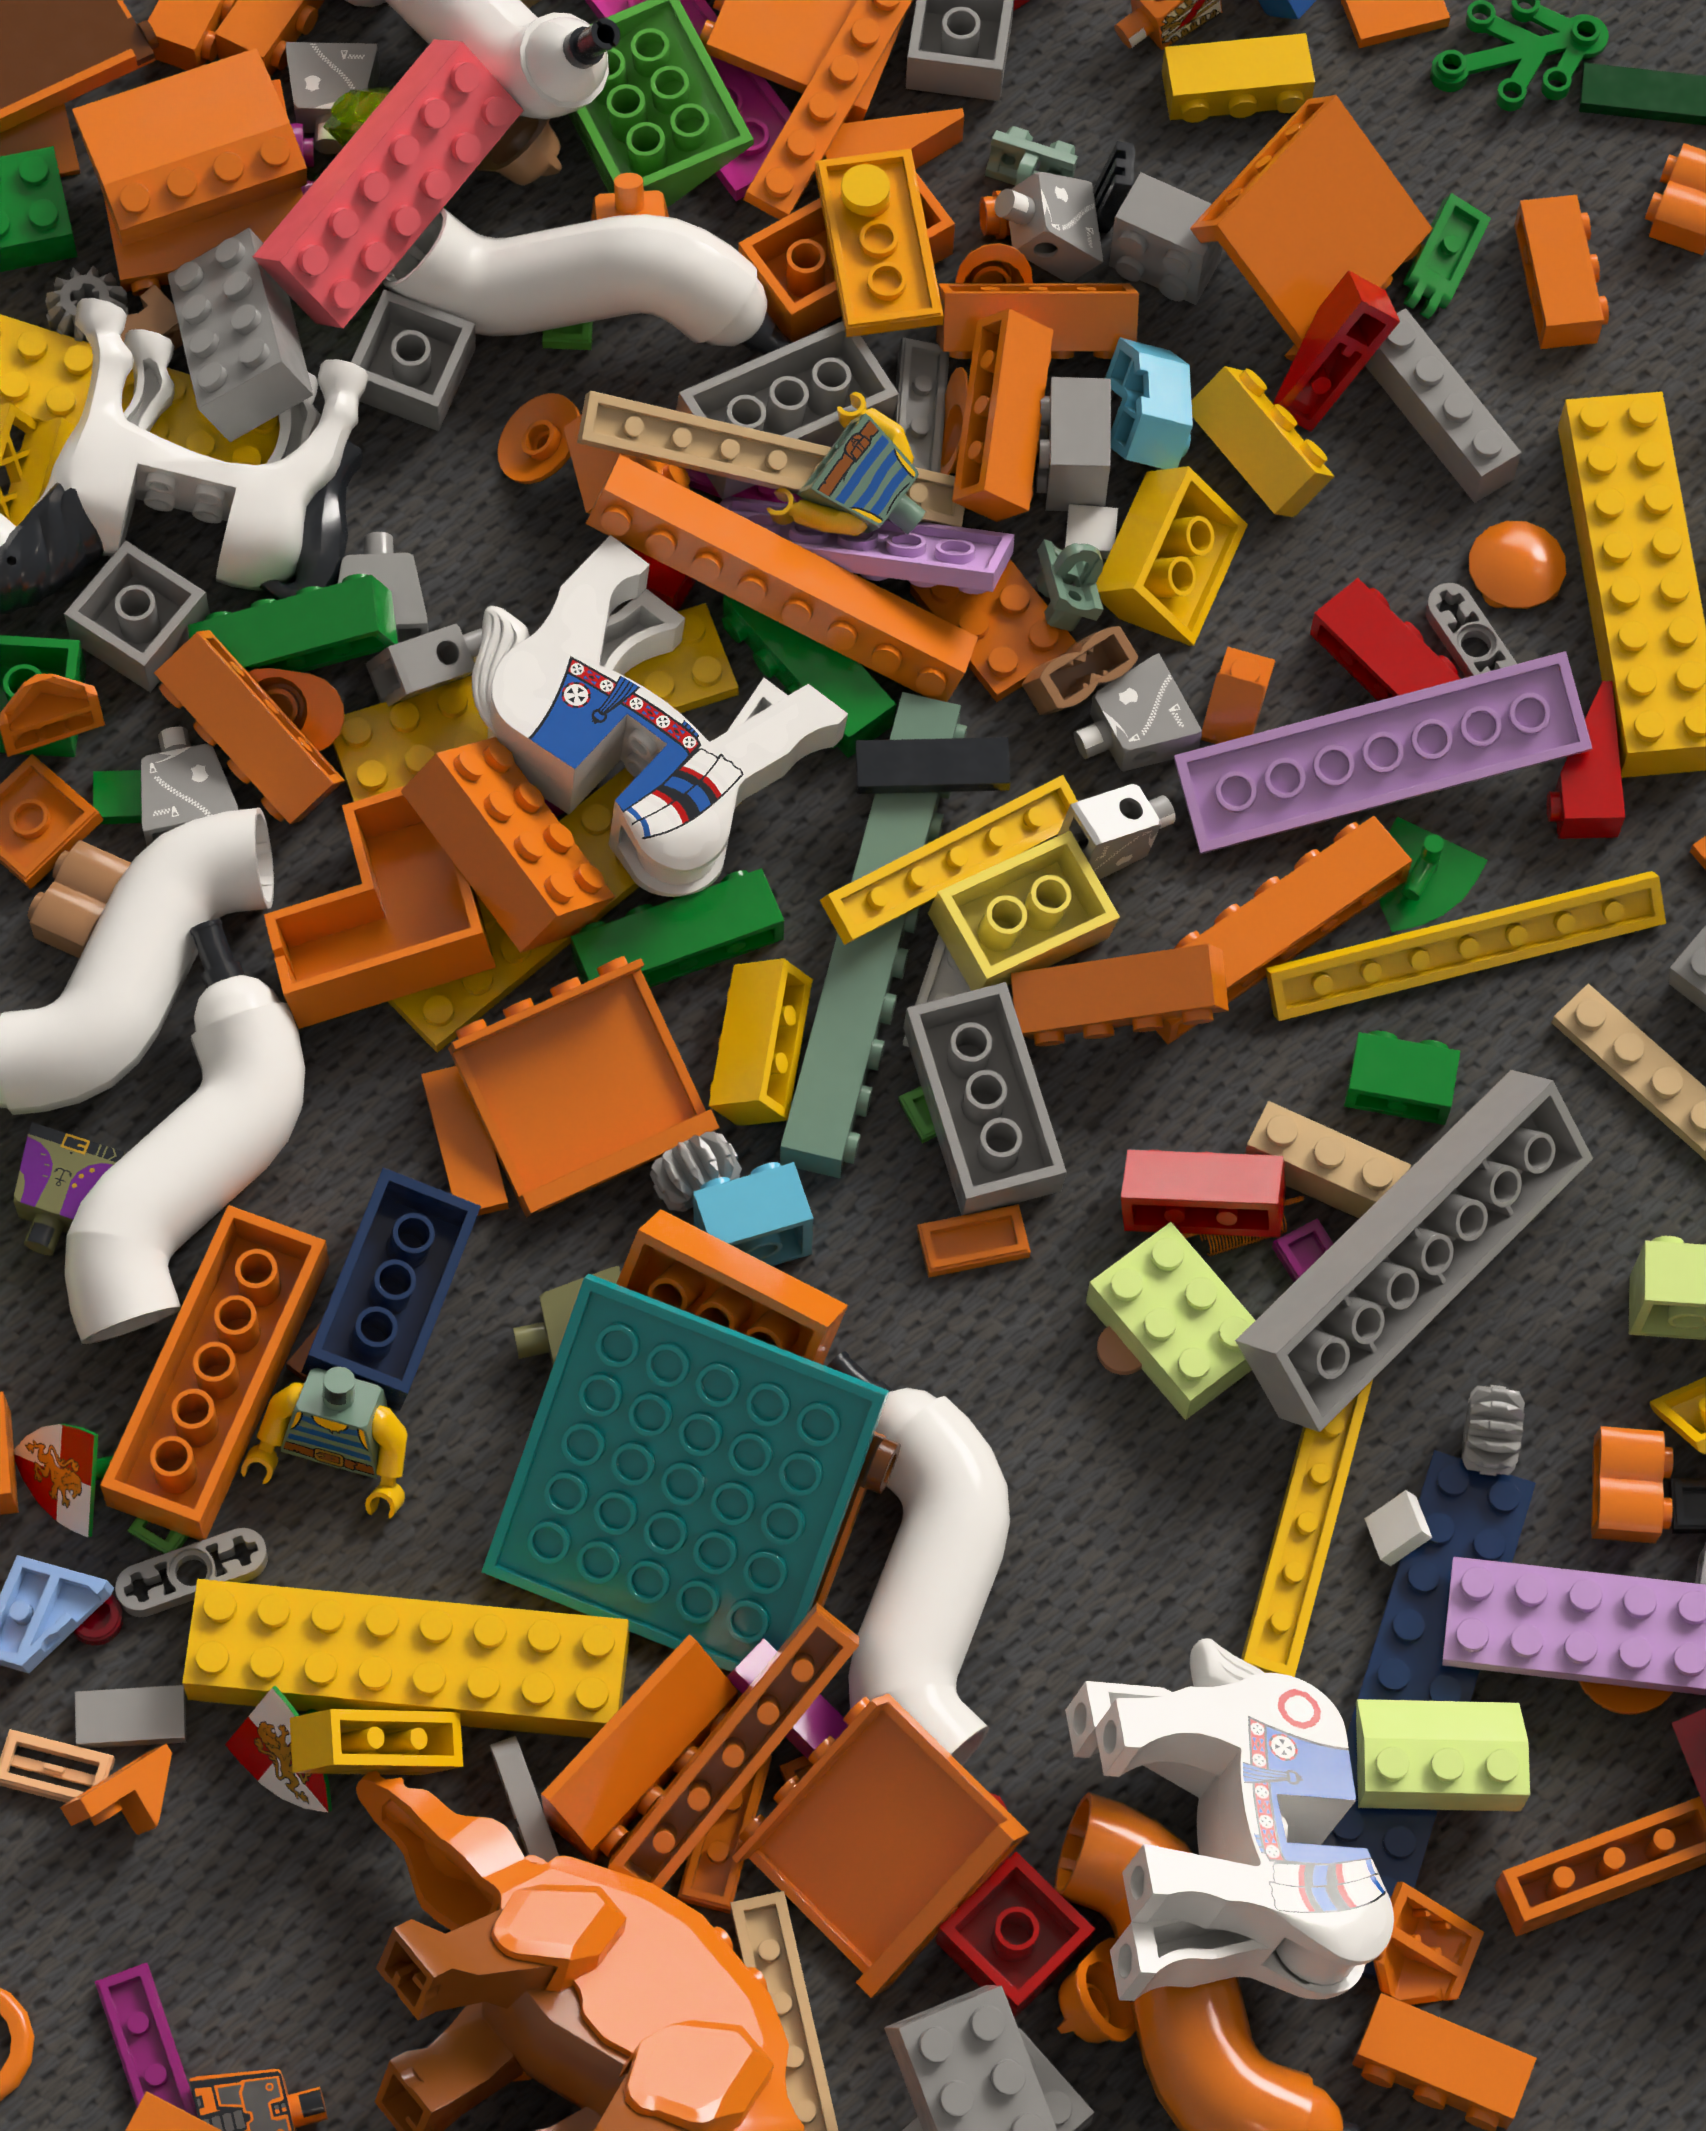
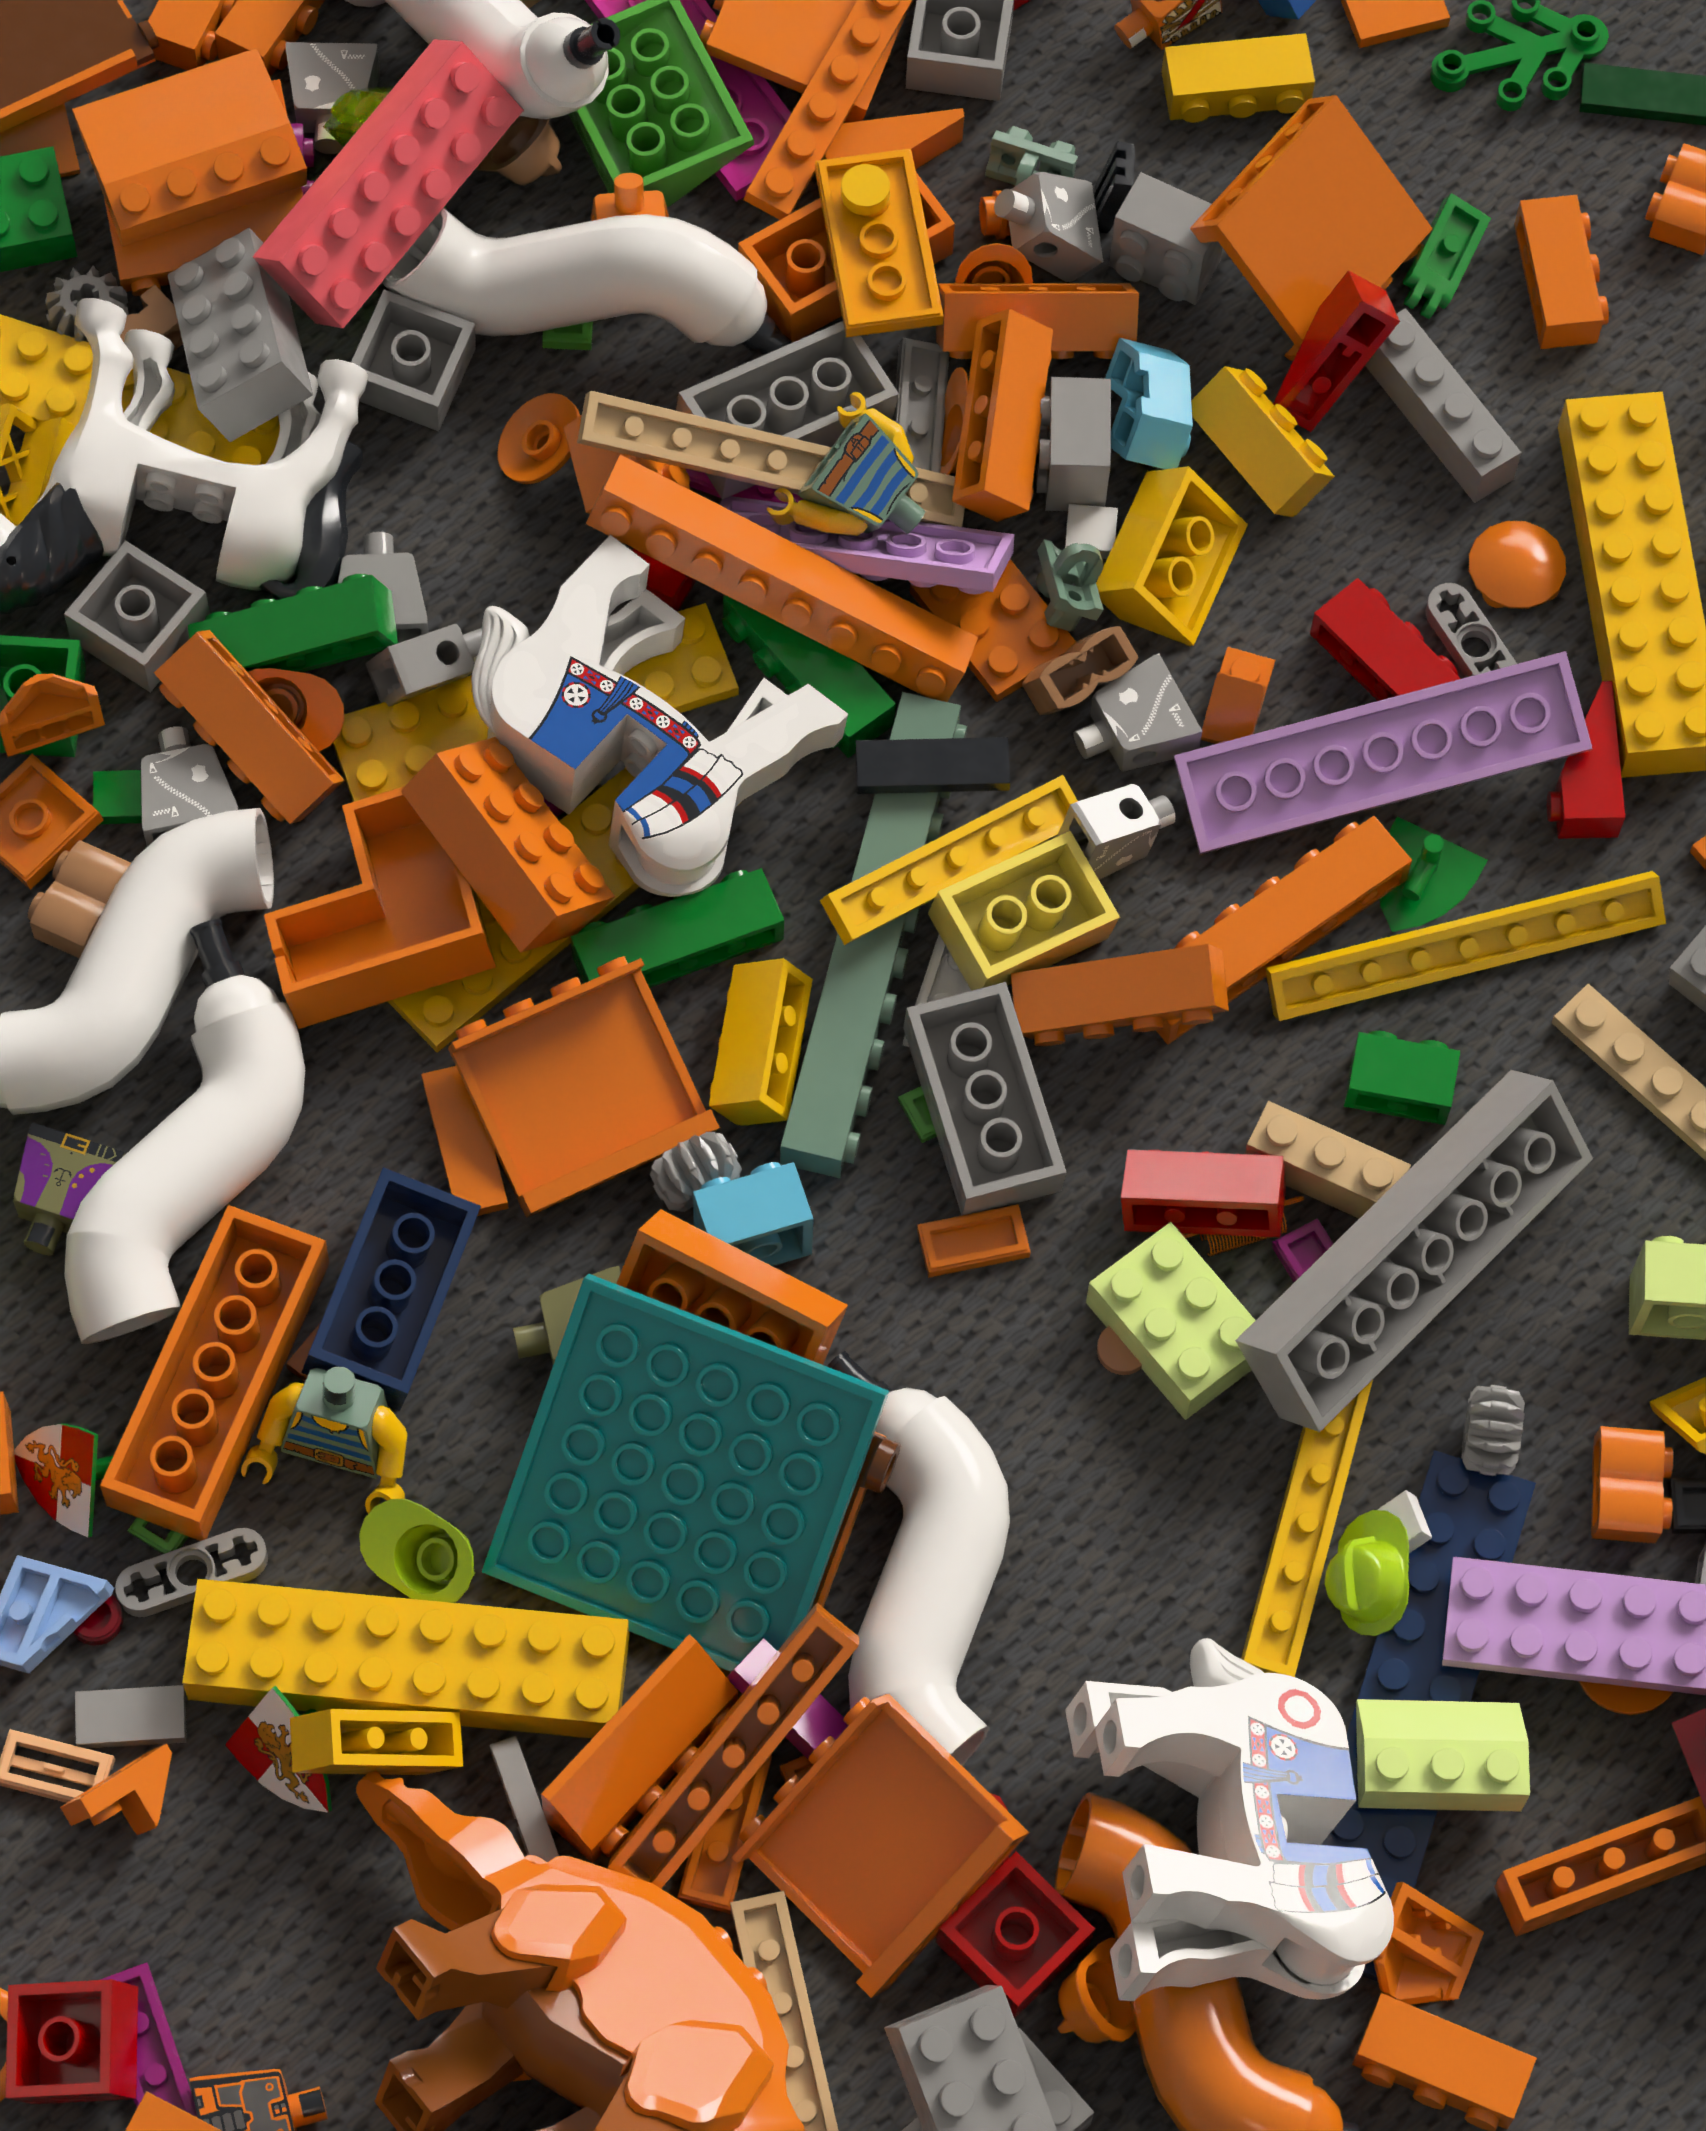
(72, 2042): none -> red brick
(417, 1551): none -> lime piece
(1371, 1573): none -> lime piece

